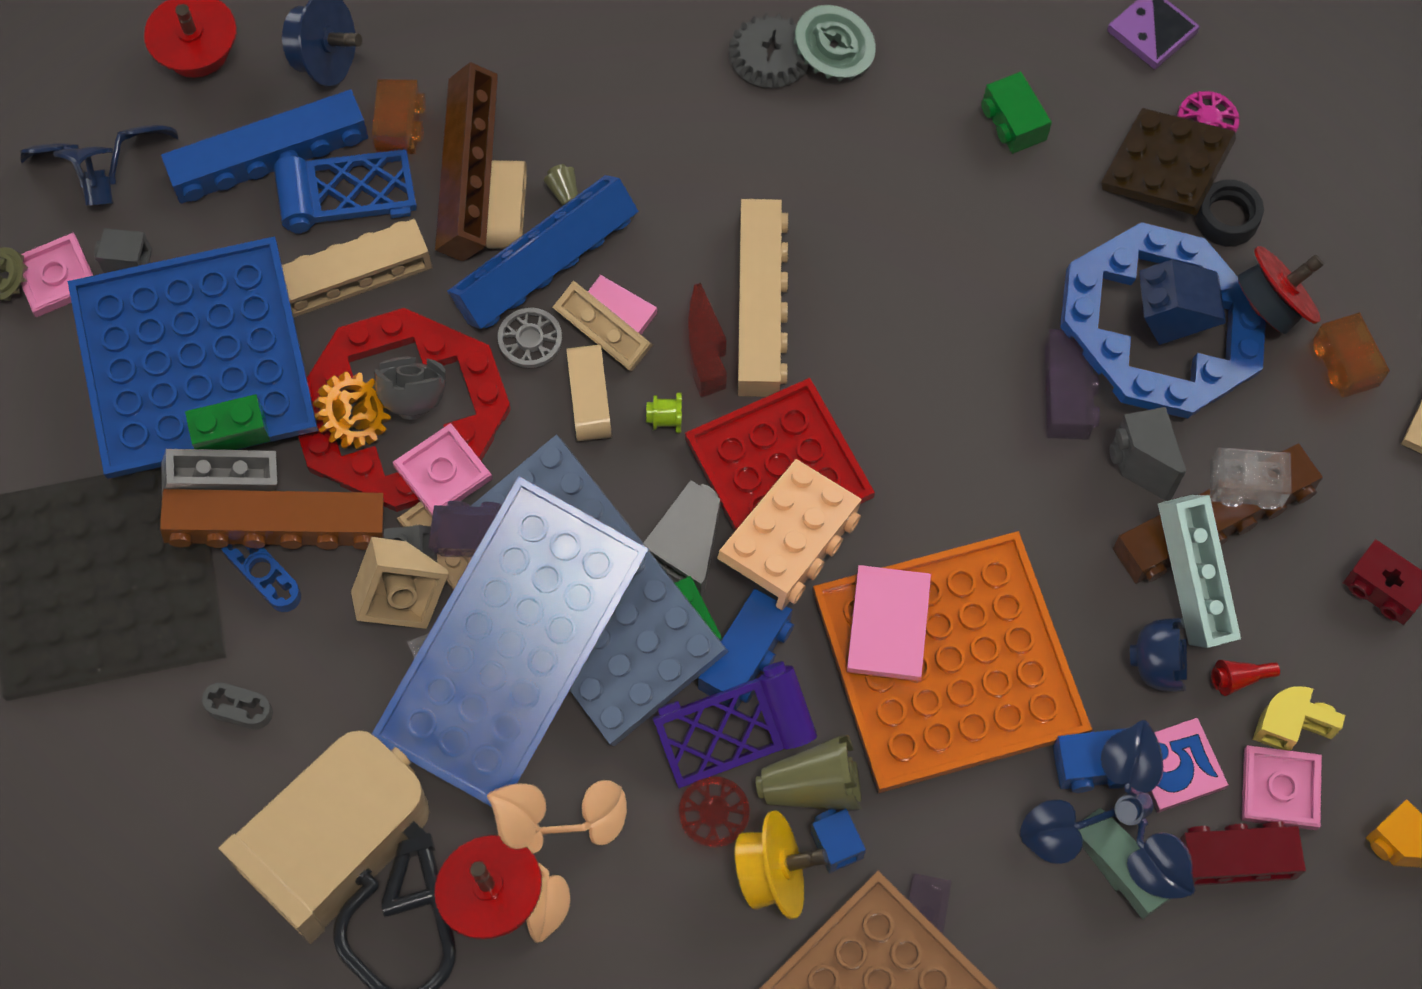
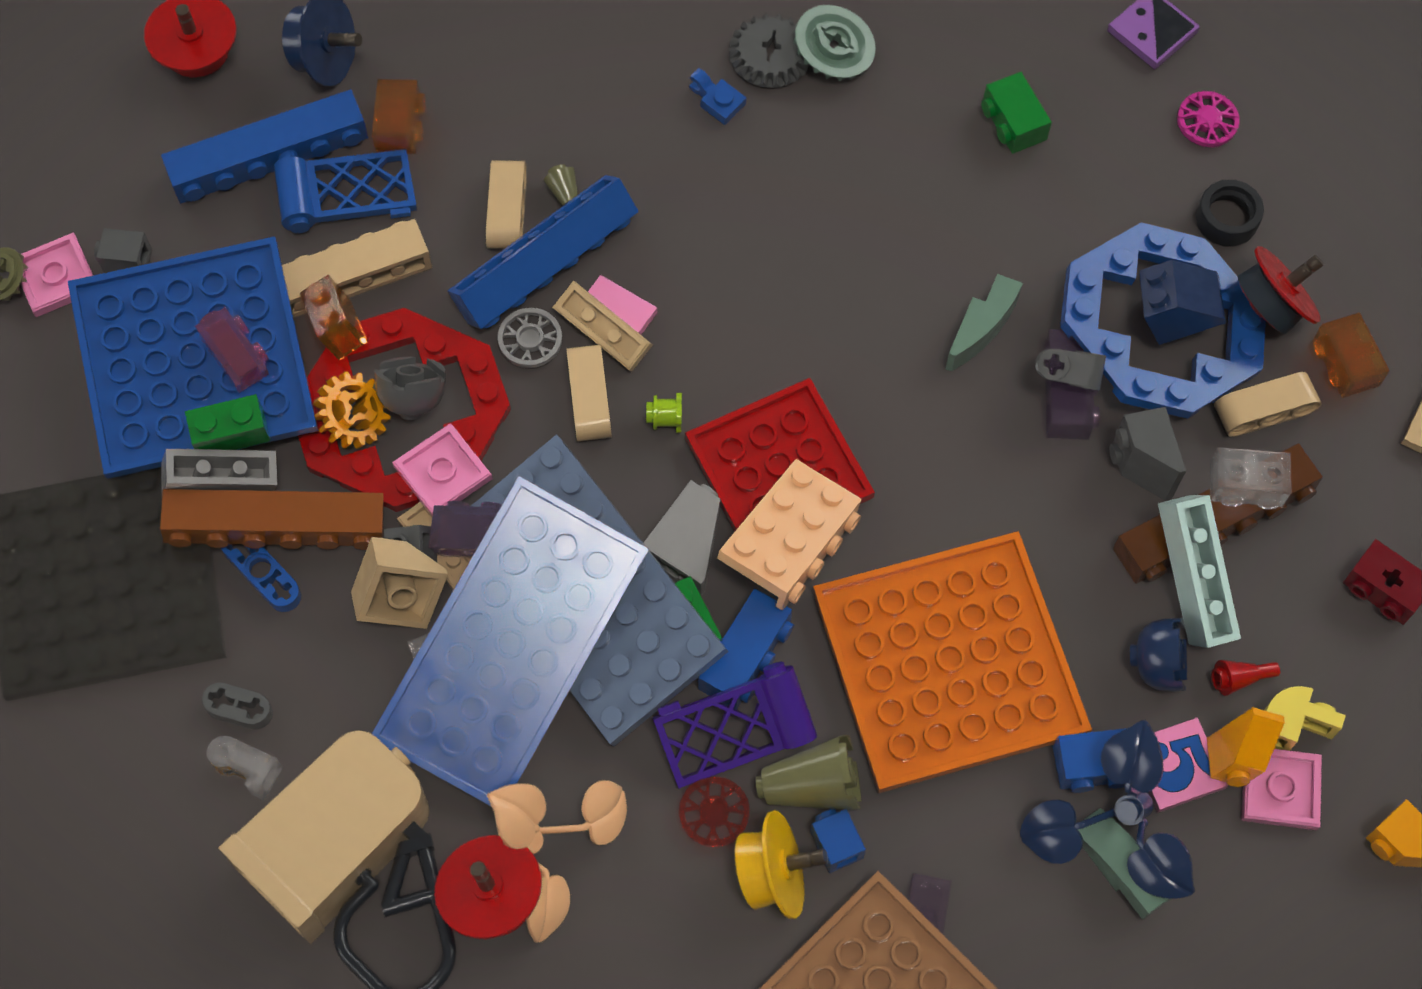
(95, 183): dark blue plant -> none
(231, 348): none -> clear pink brick
(240, 759): none -> clear leg
(333, 317): none -> clear orange brick
(466, 162): reddish brown brick -> none
(706, 345): clear red slope -> none
(718, 100): none -> blue plate
(760, 298): tan brick -> none
(889, 623): bright pink tile -> none
(984, 321): none -> sand green slope
(1077, 368): none -> dark grey piece
(1168, 161): dark brown plate -> none
(1244, 746): none -> light orange slope
(1245, 853): dark red brick -> none
(1267, 404): none -> tan beam

